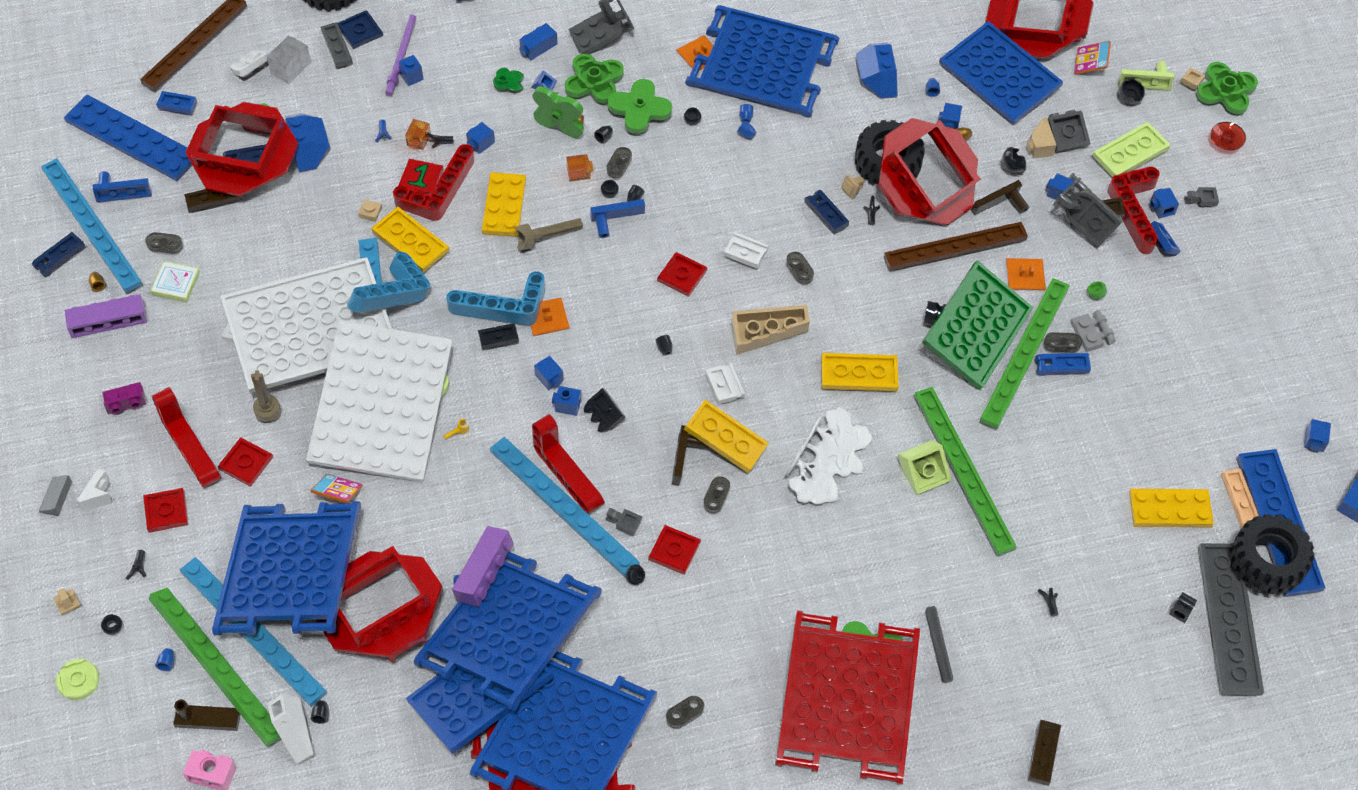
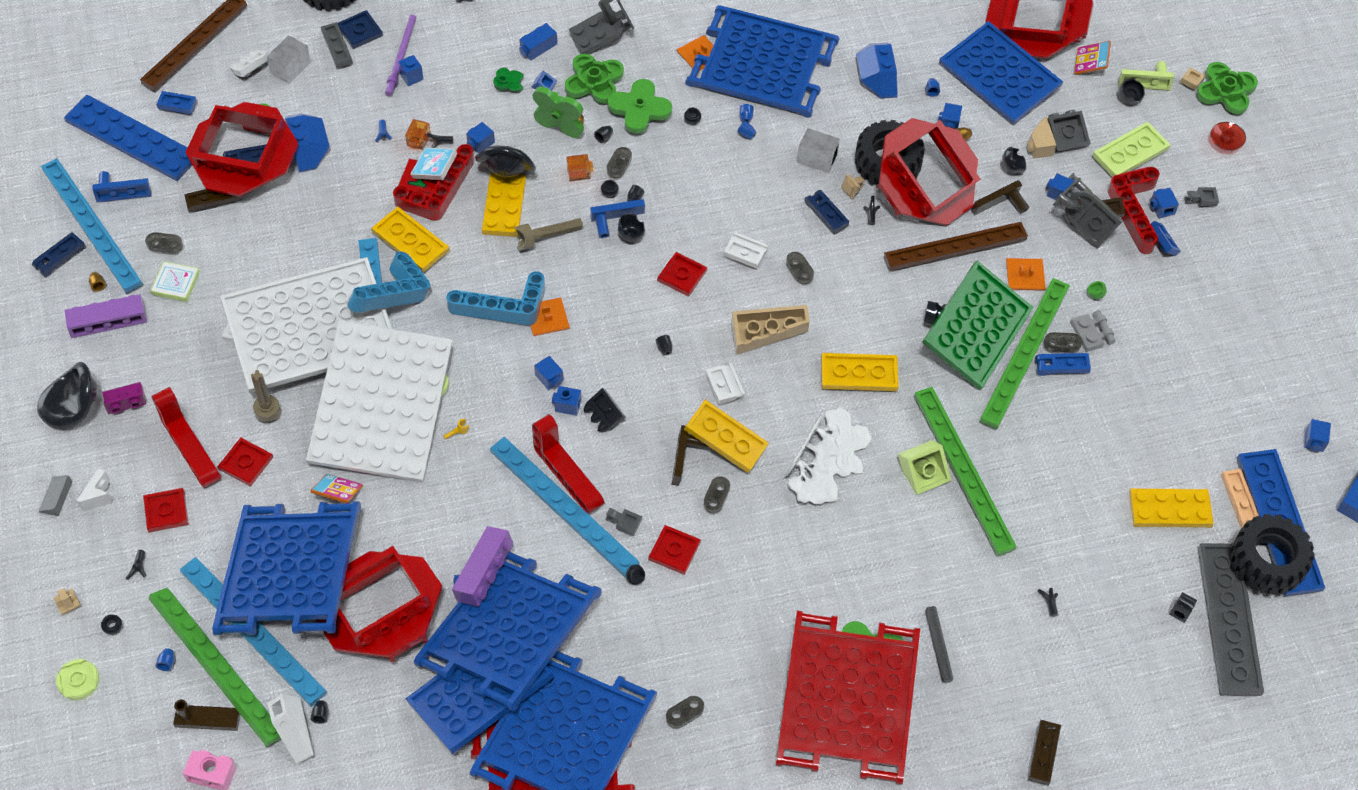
(68, 398): none -> black piece
(370, 210): tan plate -> none
(434, 163): none -> tile
(498, 336): black plate -> none
(506, 161): none -> black piece
(630, 228): none -> black hair
(818, 150): none -> flat silver piece

